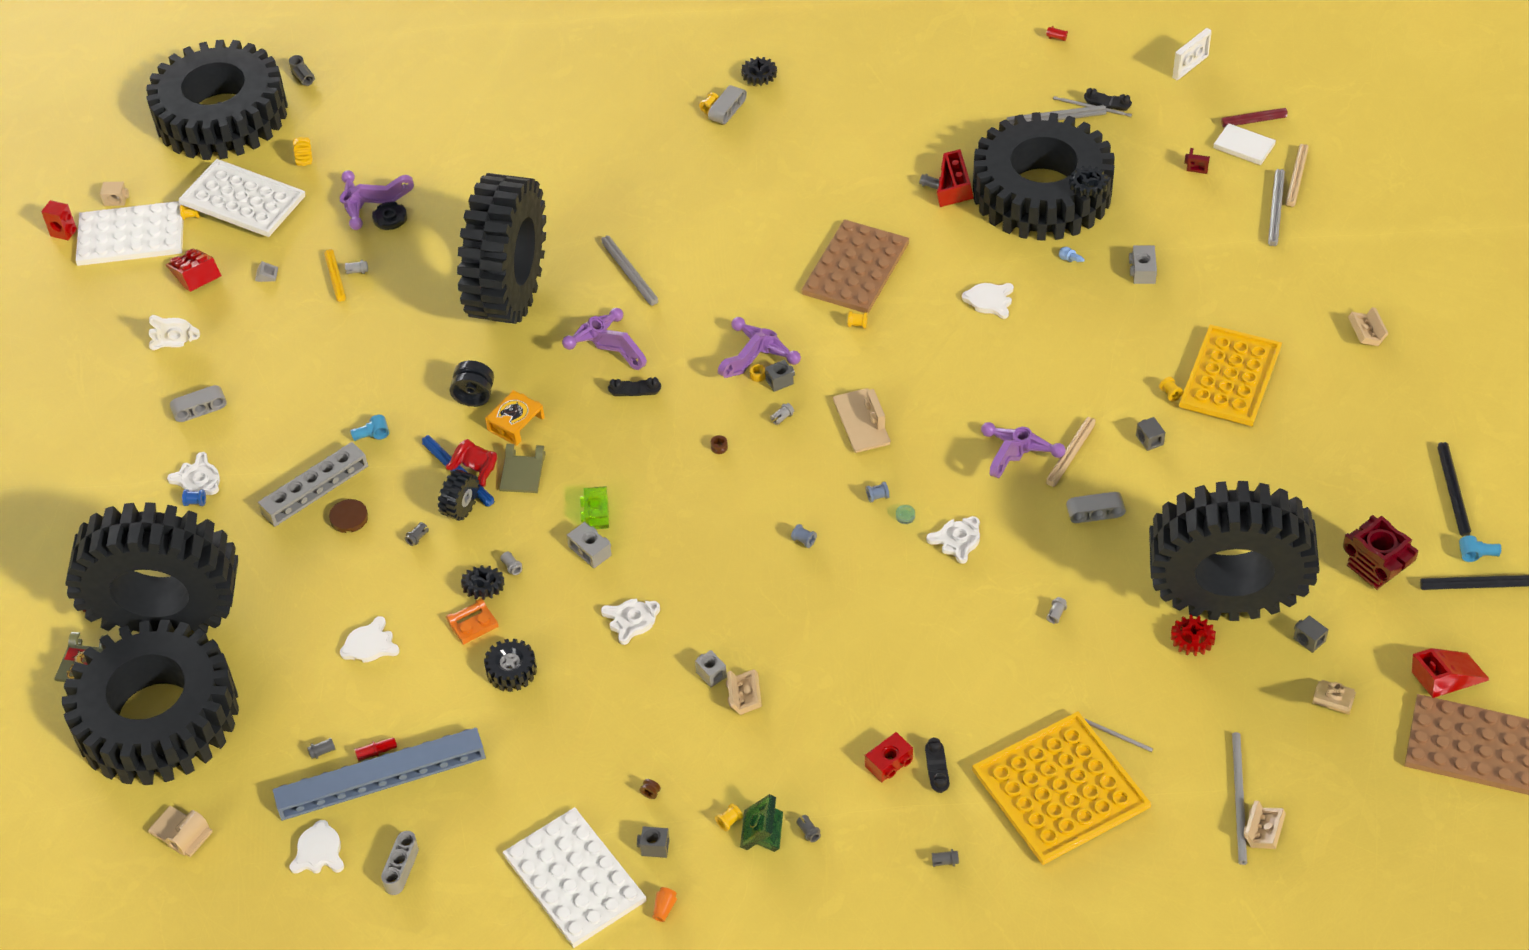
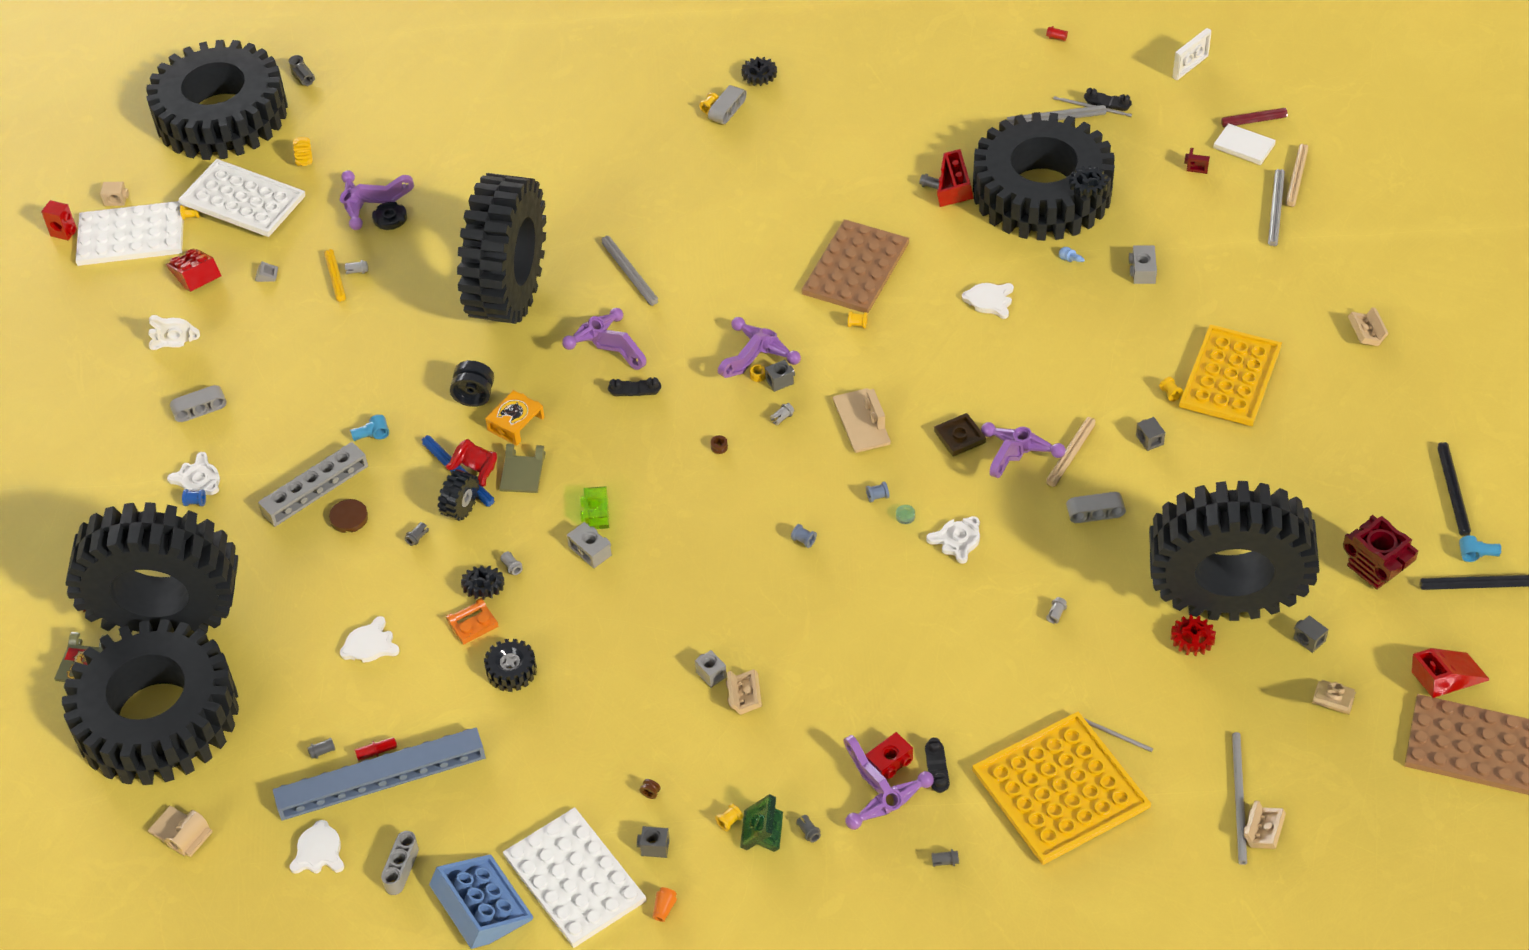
(479, 900): none -> medium blue slope
(631, 618): white tile -> none
(878, 806): none -> medium lavender piece
(960, 434): none -> dark brown plate

